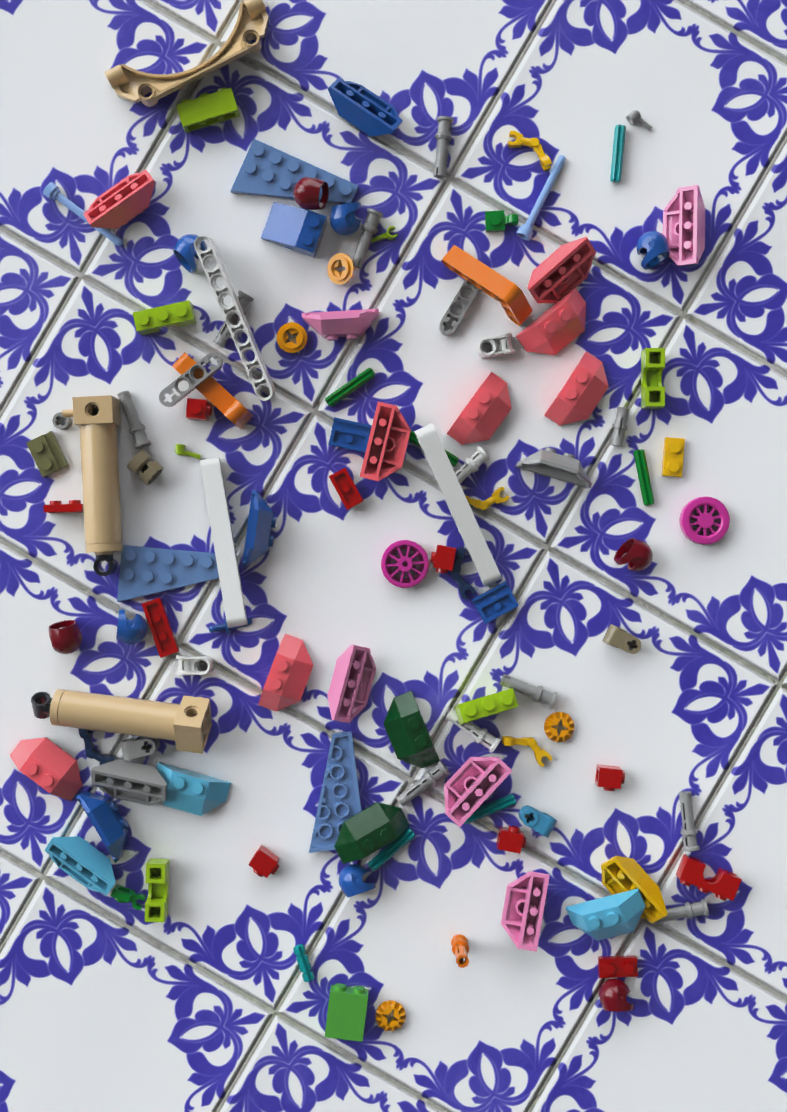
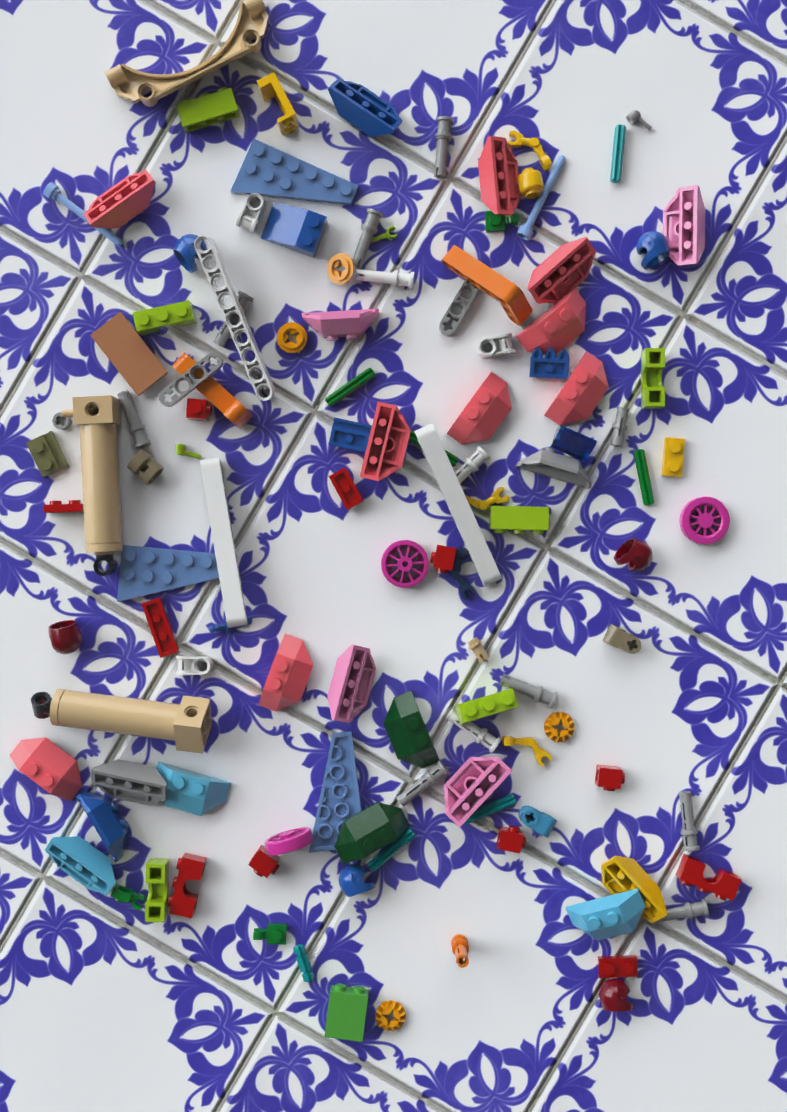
(91, 752): dark blue piece -> none
(129, 354): none -> nougat tile
(131, 630): blue helmet -> none
(136, 747): light grey piece -> none
(183, 901): none -> red arch
(250, 216): none -> white piece
(259, 529): blue wedge -> none
(270, 87): none -> yellow panel
(274, 933): none -> green plate
(288, 841): none -> dark pink wheel
(307, 193): dark red helmet -> none
(343, 219): blue helmet -> none
(395, 278): none -> white pin
(477, 648): none -> tan pin
(495, 602): blue plate -> none
(499, 177): none -> coral wedge
(519, 519): none -> lime brick
(525, 909): bright pink wedge -> none
(530, 183): none -> yellow head
(549, 366): none -> blue plate
(573, 443): none -> clear blue slope

